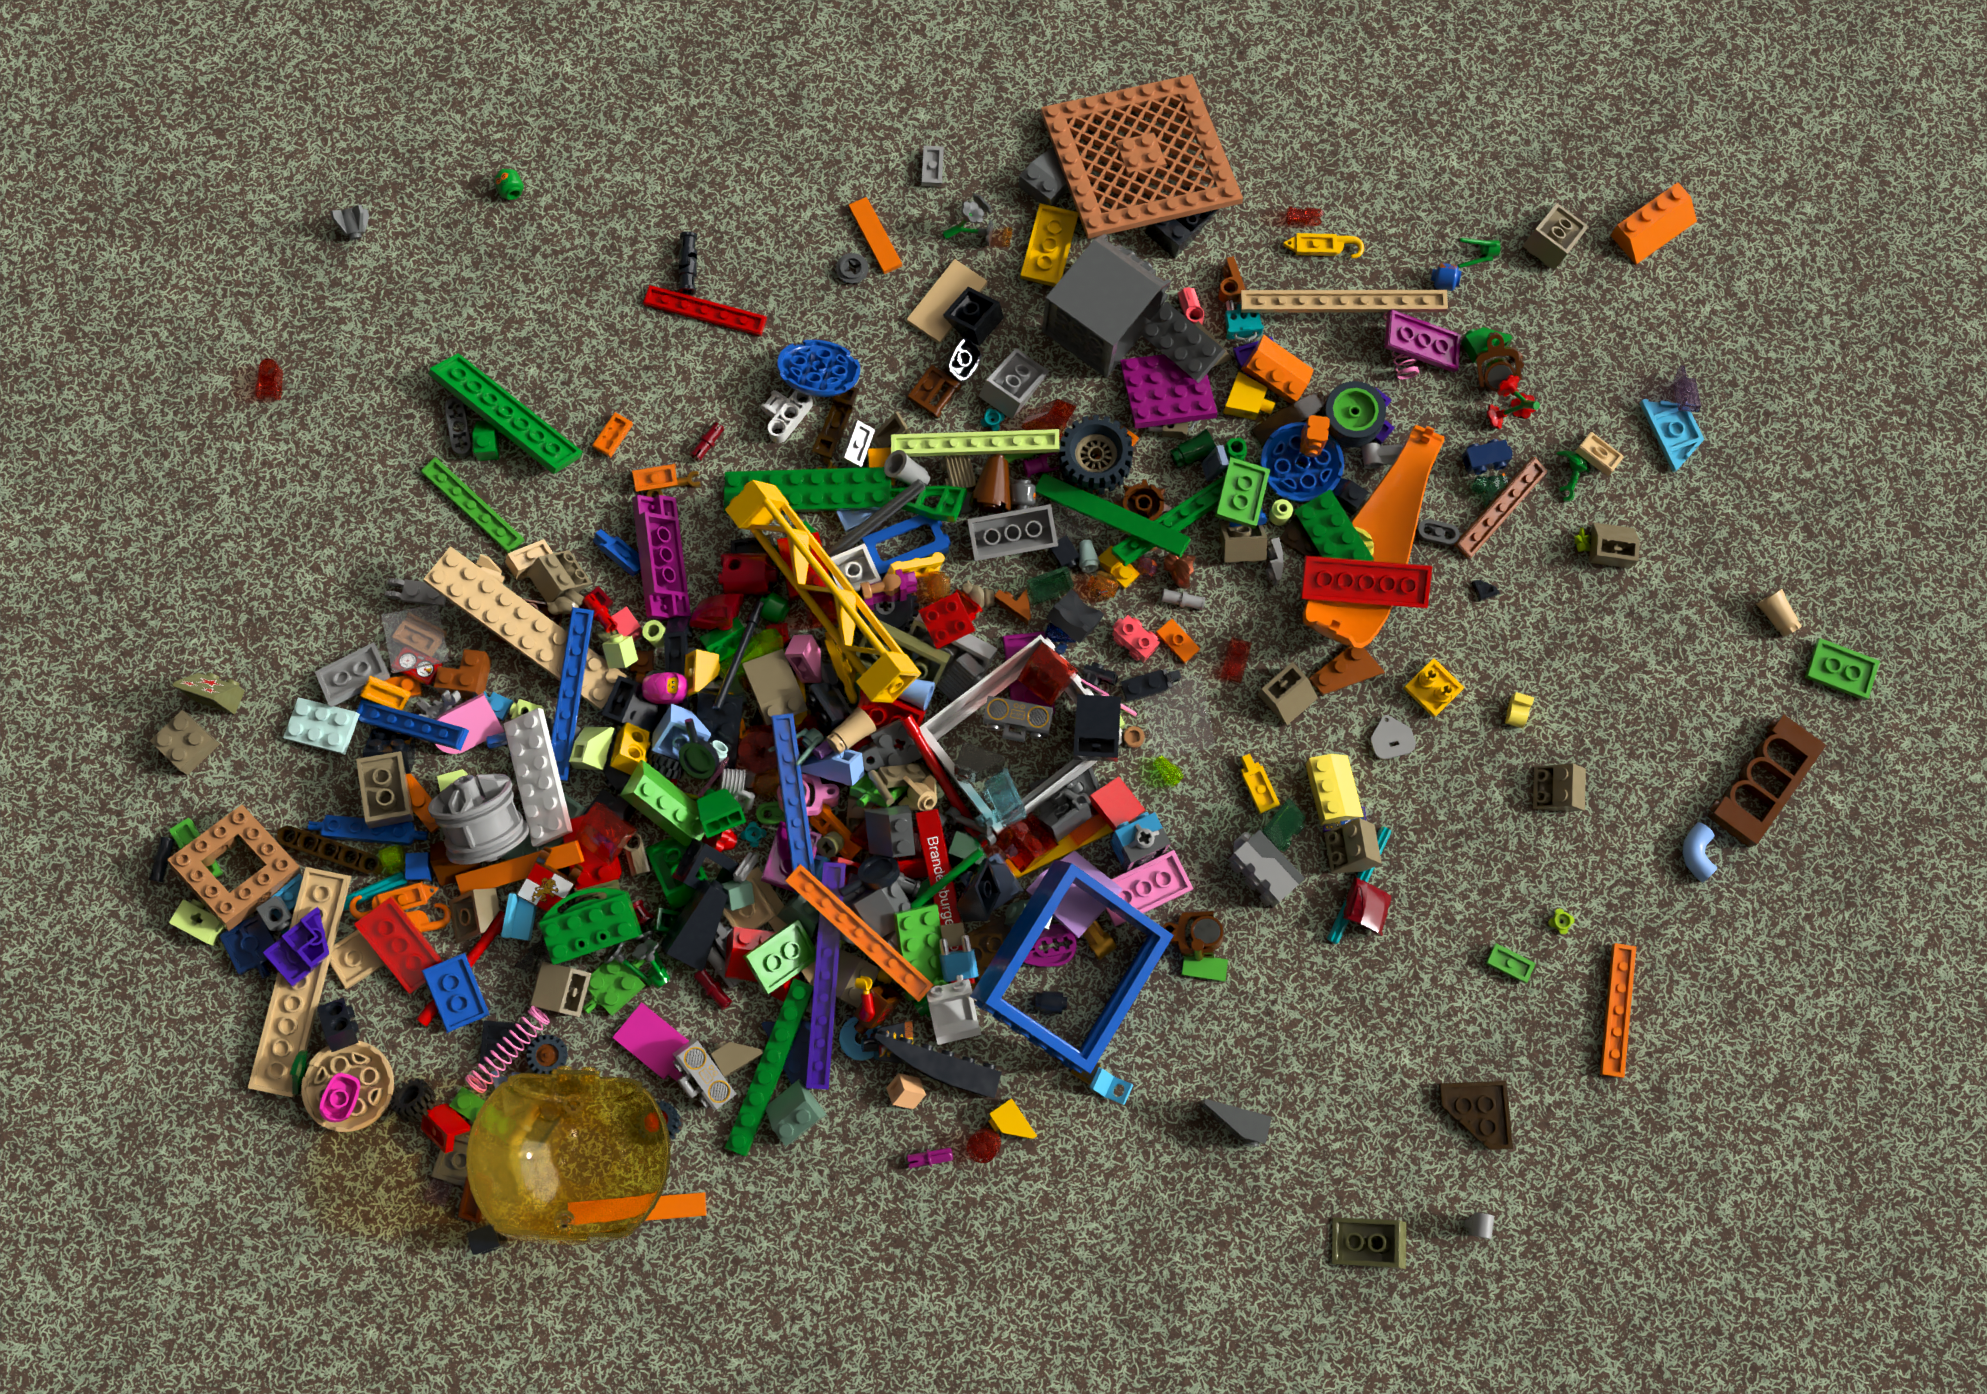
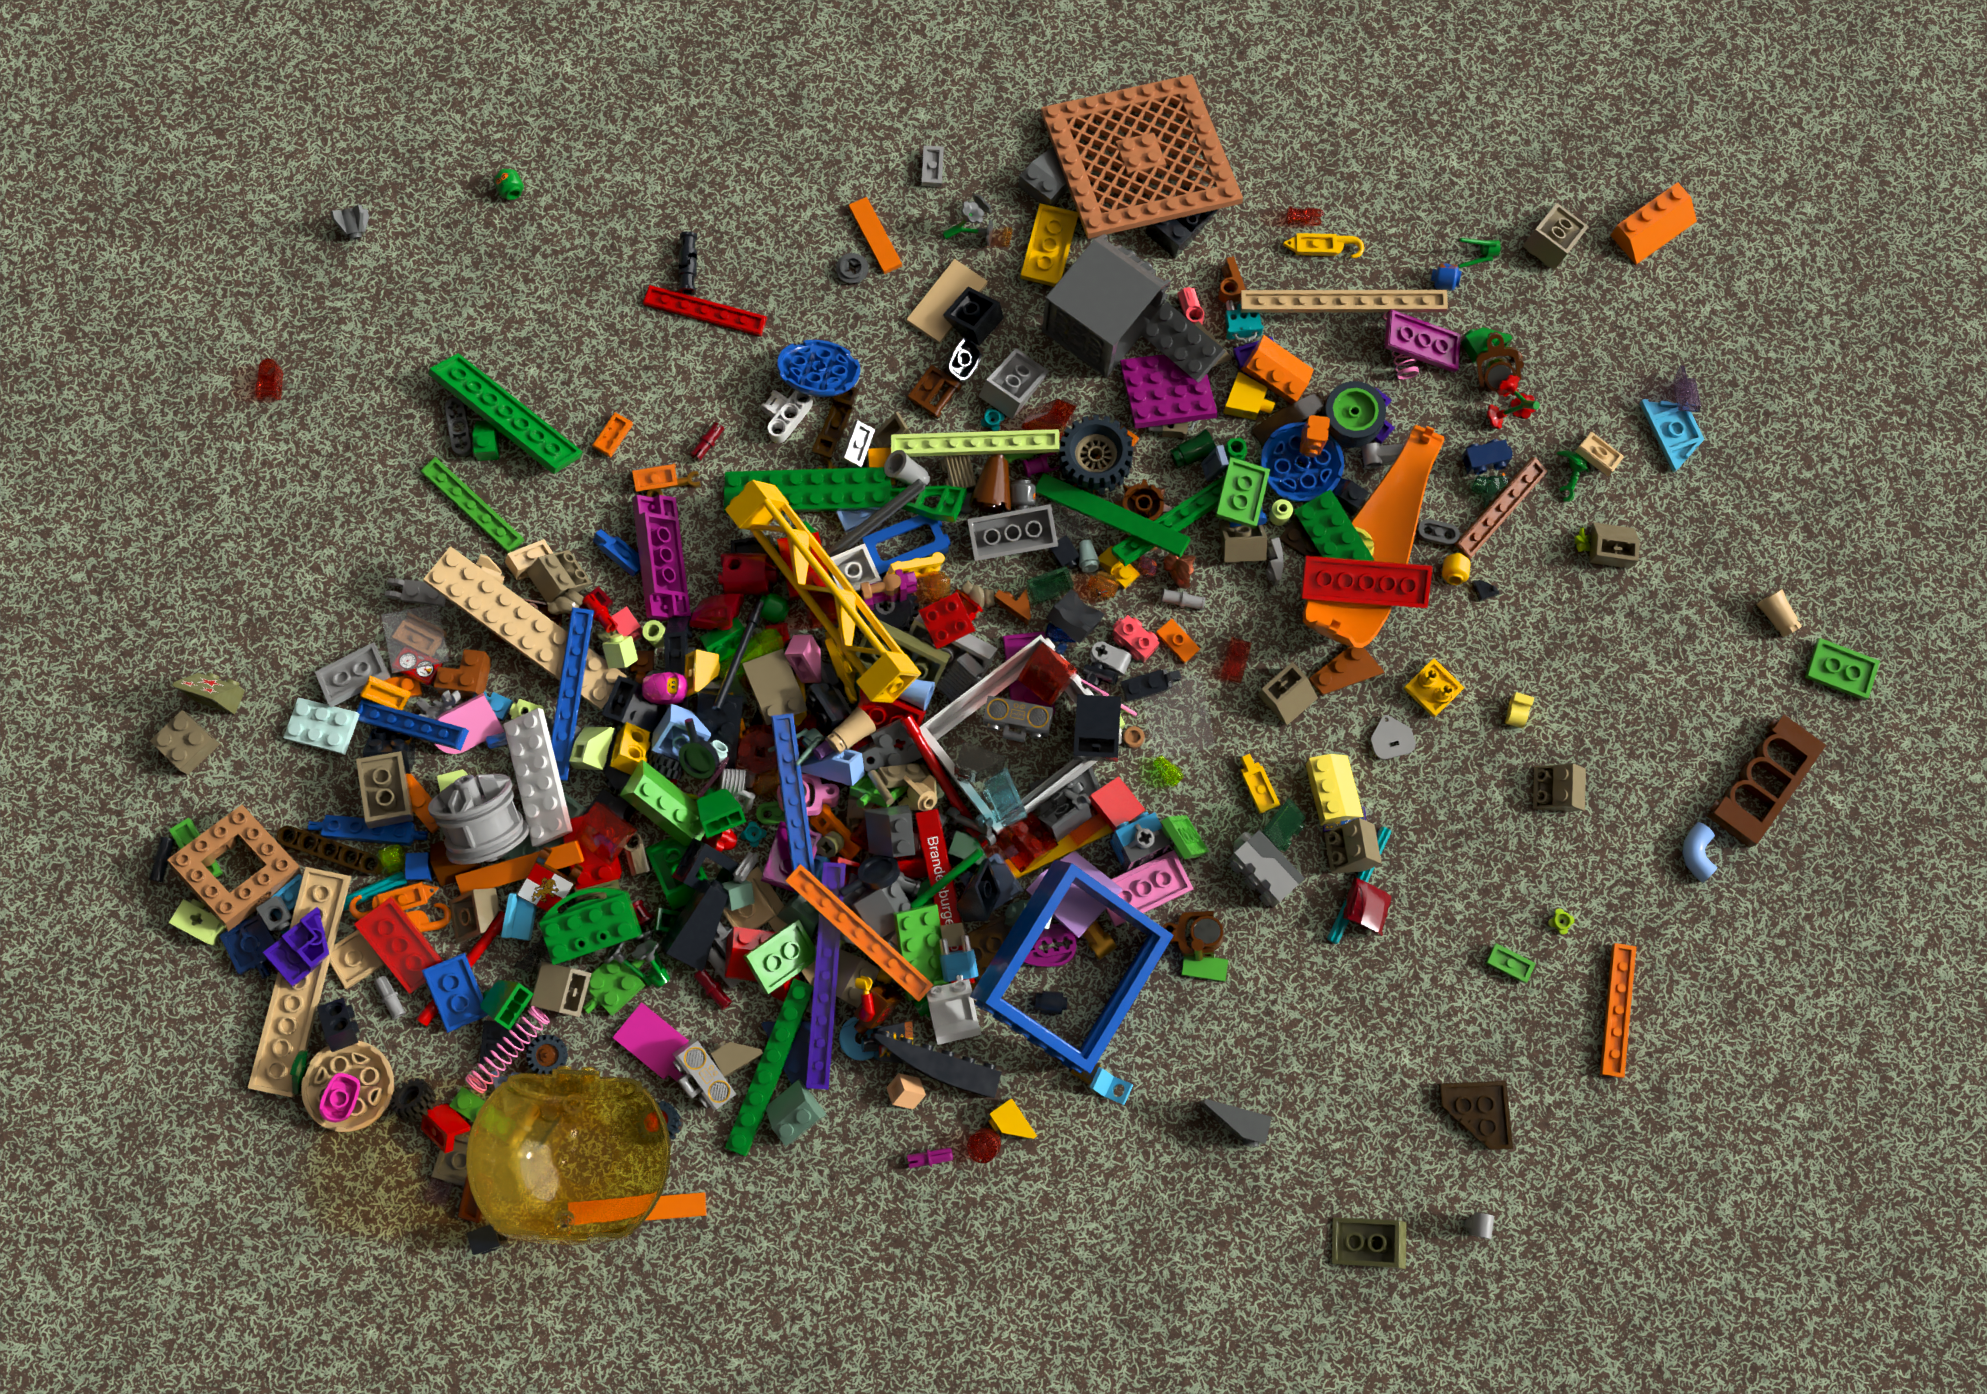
(389, 997): none -> light grey axle
(505, 1002): none -> green torso
(1112, 657): none -> light grey piece
(1184, 835): none -> bright green plate
(1456, 569): none -> yellow head

